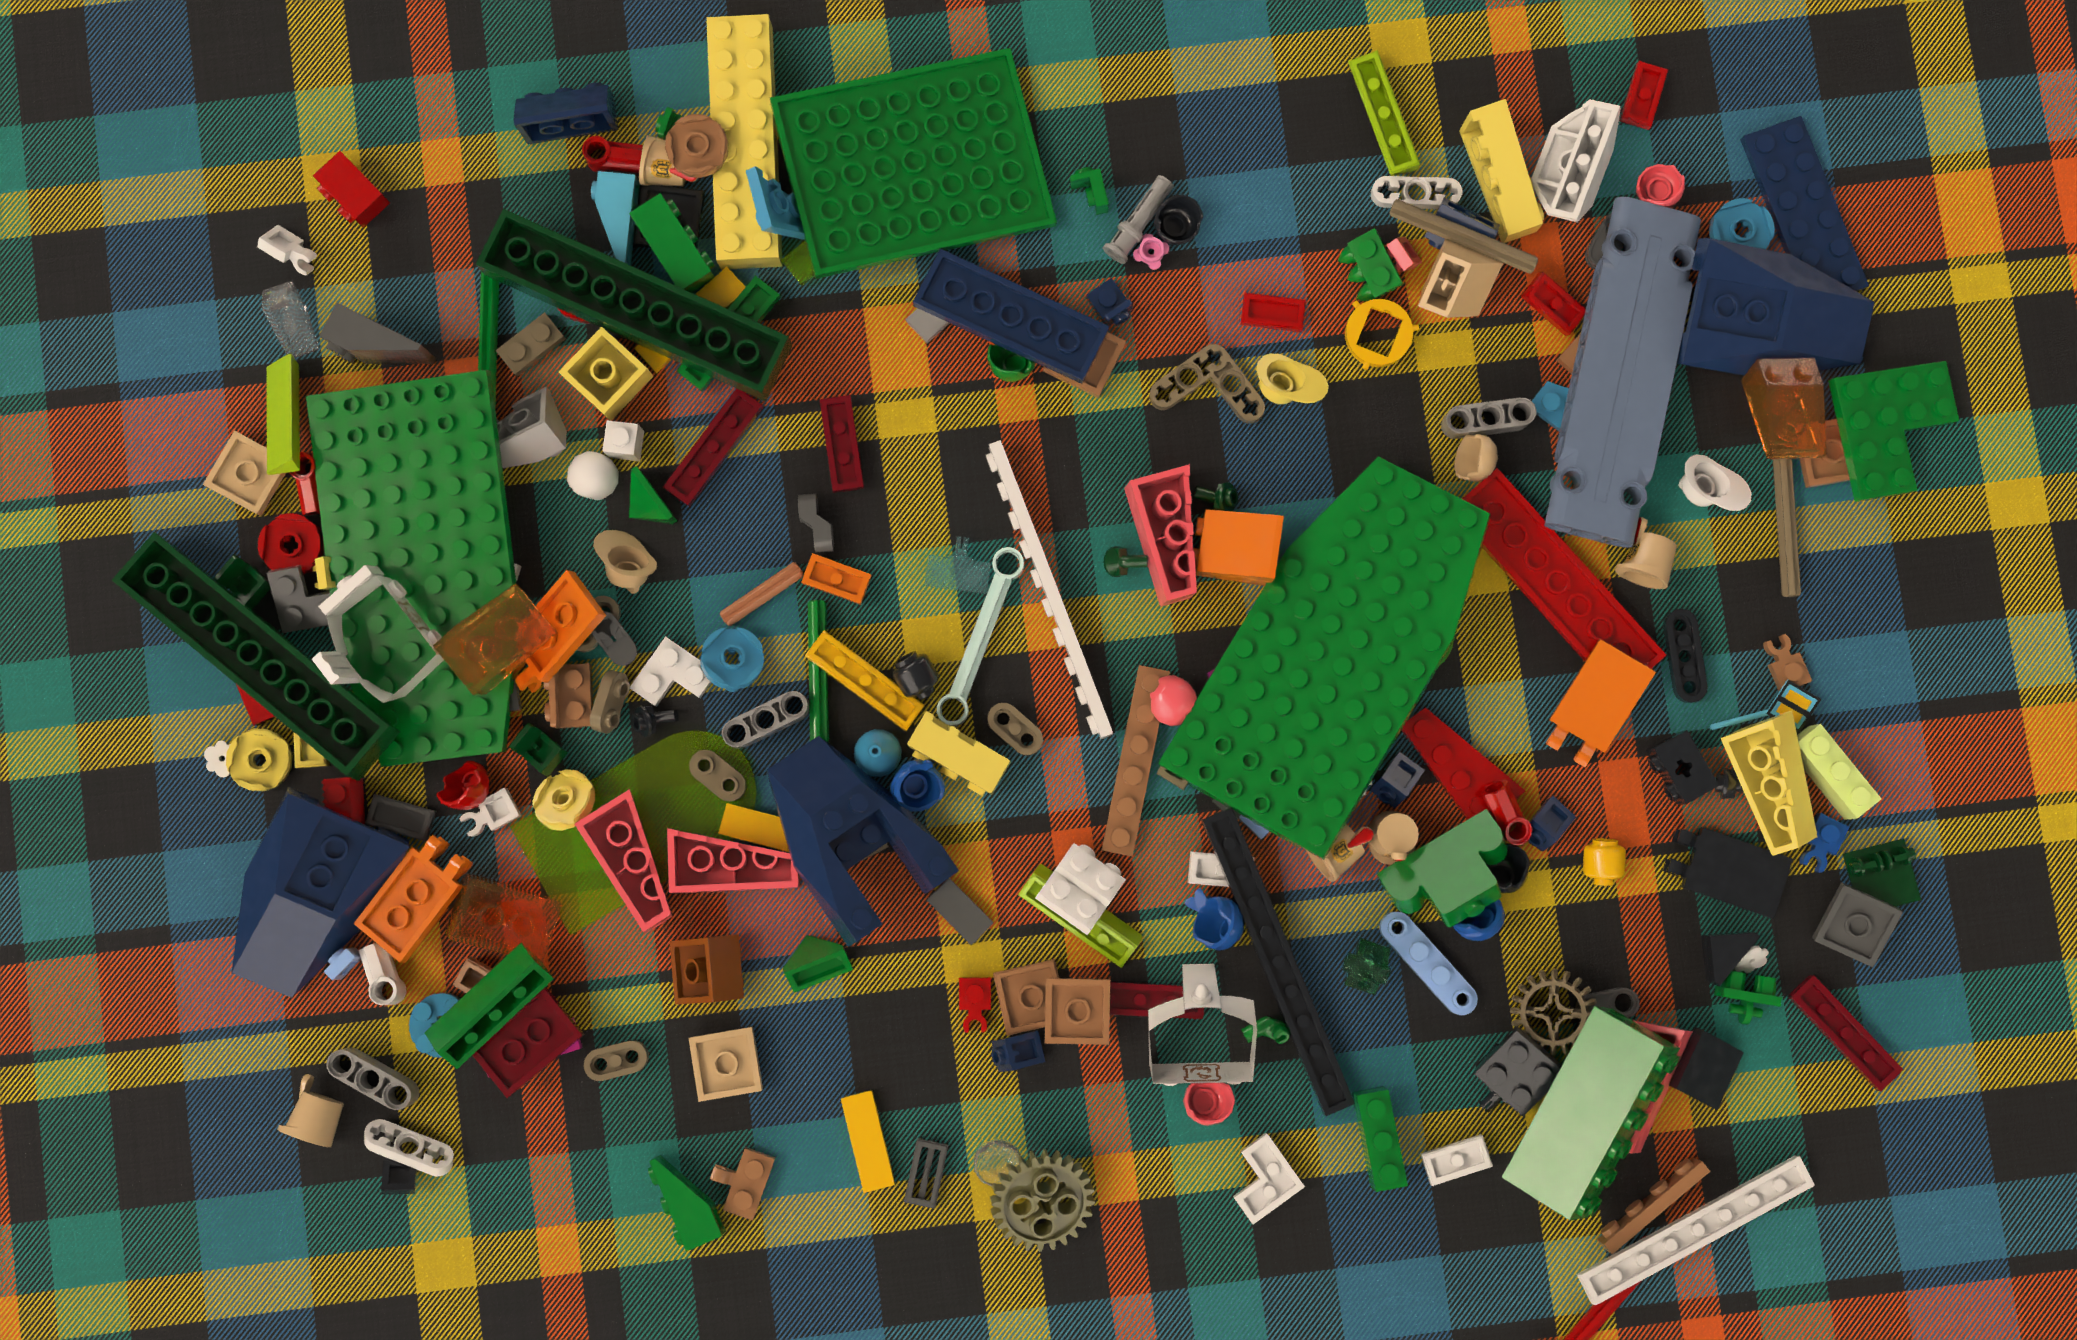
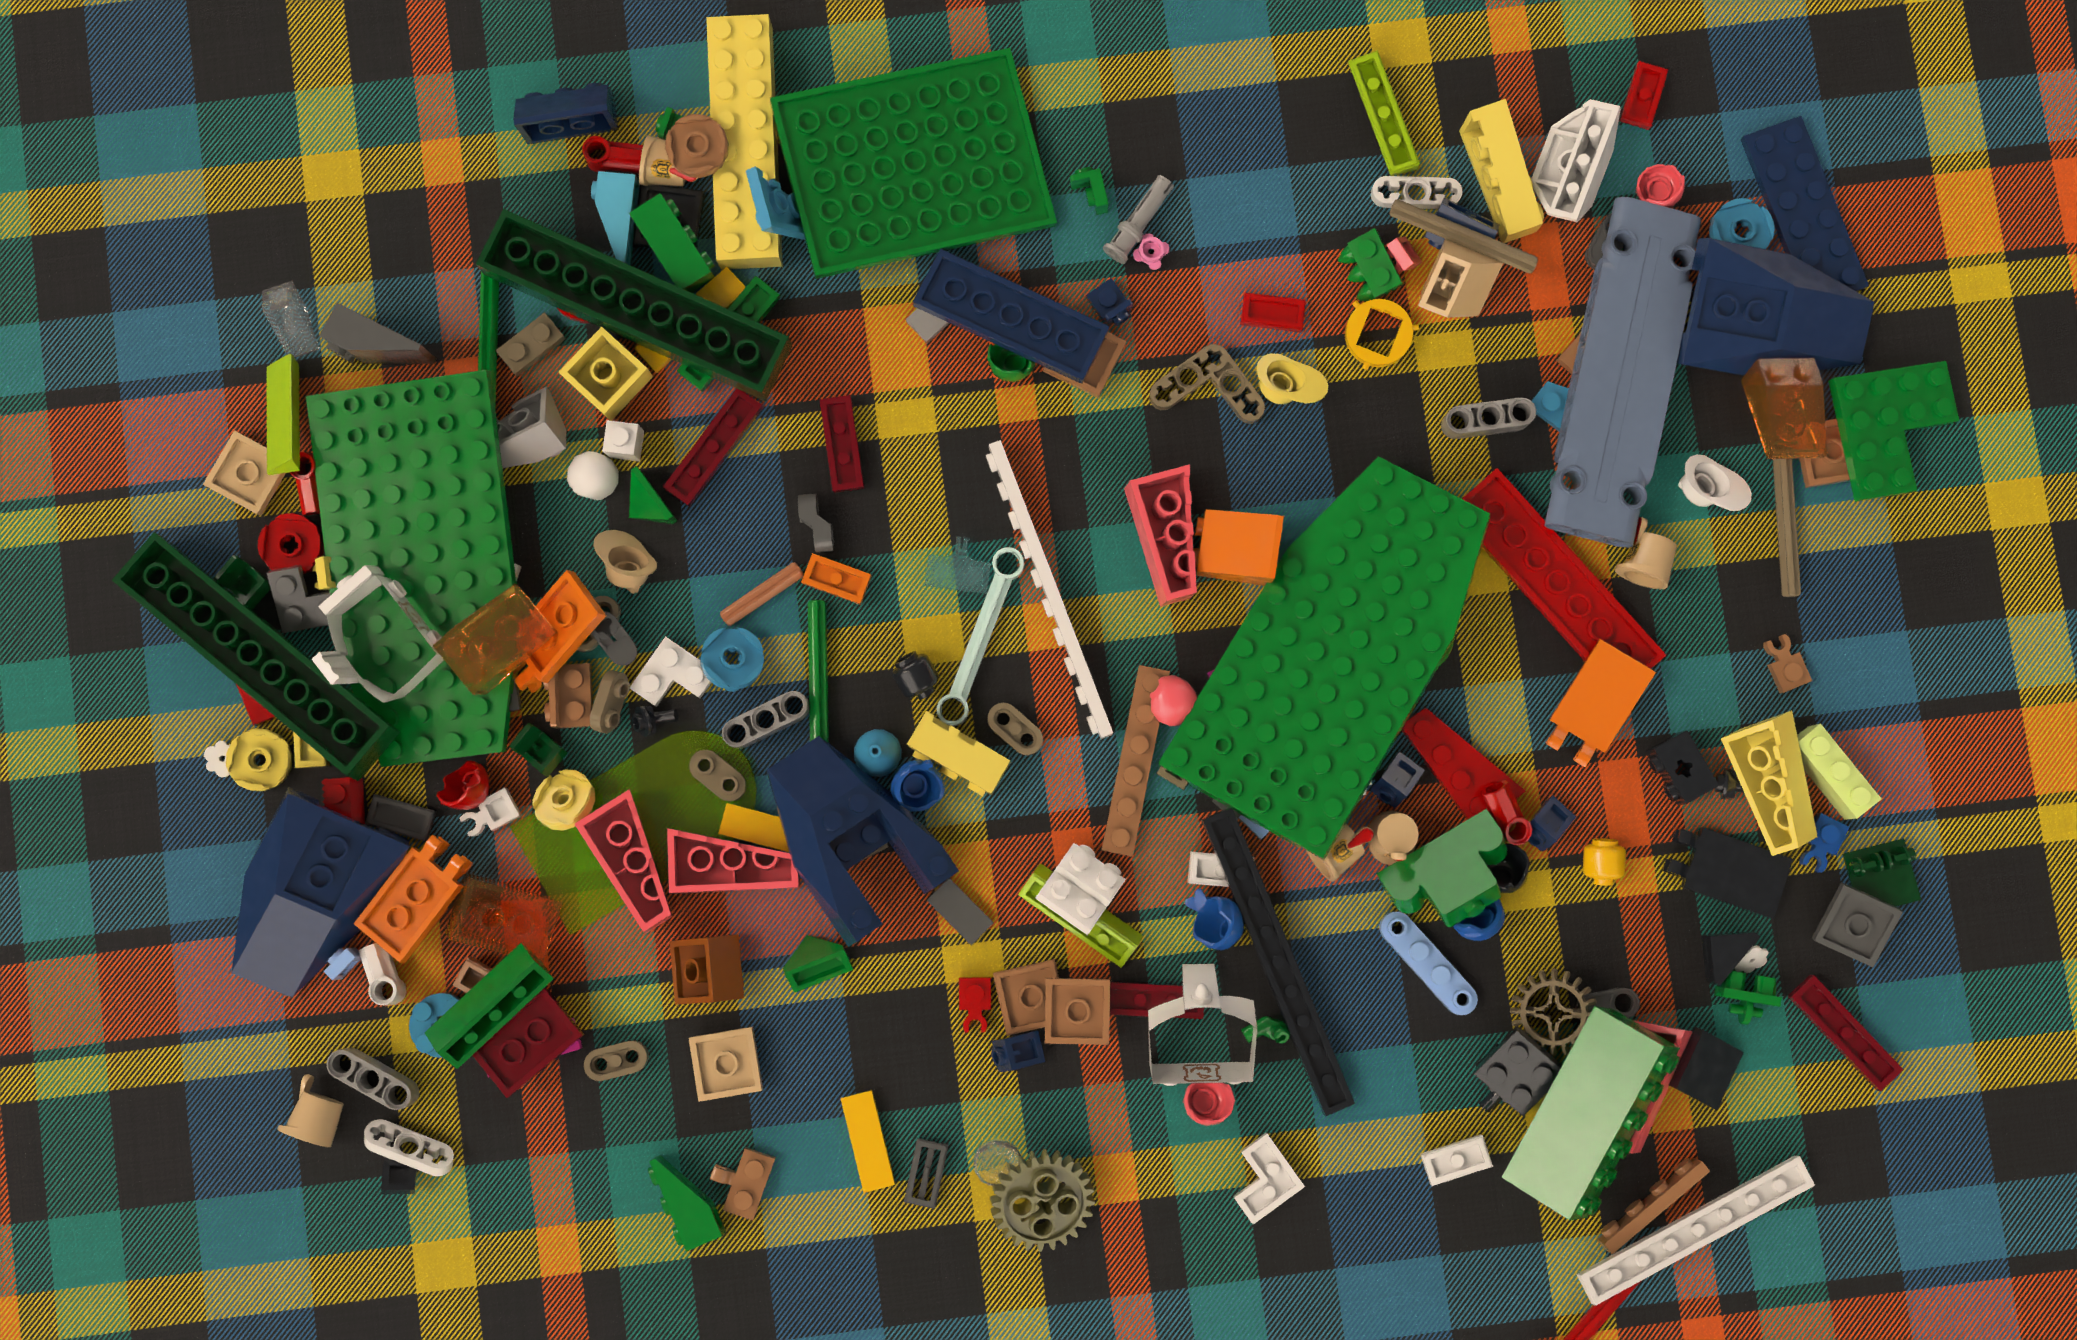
(285, 246): white plate -> none
(351, 189): red brick -> none
(799, 264): clear neon green plate -> none
(864, 680): yellow tile -> none
(1118, 561): dark green plate -> none
(1178, 219): black hair -> none
(1224, 498): dark green plate -> none
(1367, 966): clear green brick -> none
(1379, 1139): green brick -> none
(1475, 458): tan hair -> none
(1554, 303): red plate -> none
(1689, 642): black plate -> none
(1789, 698): piece -> none

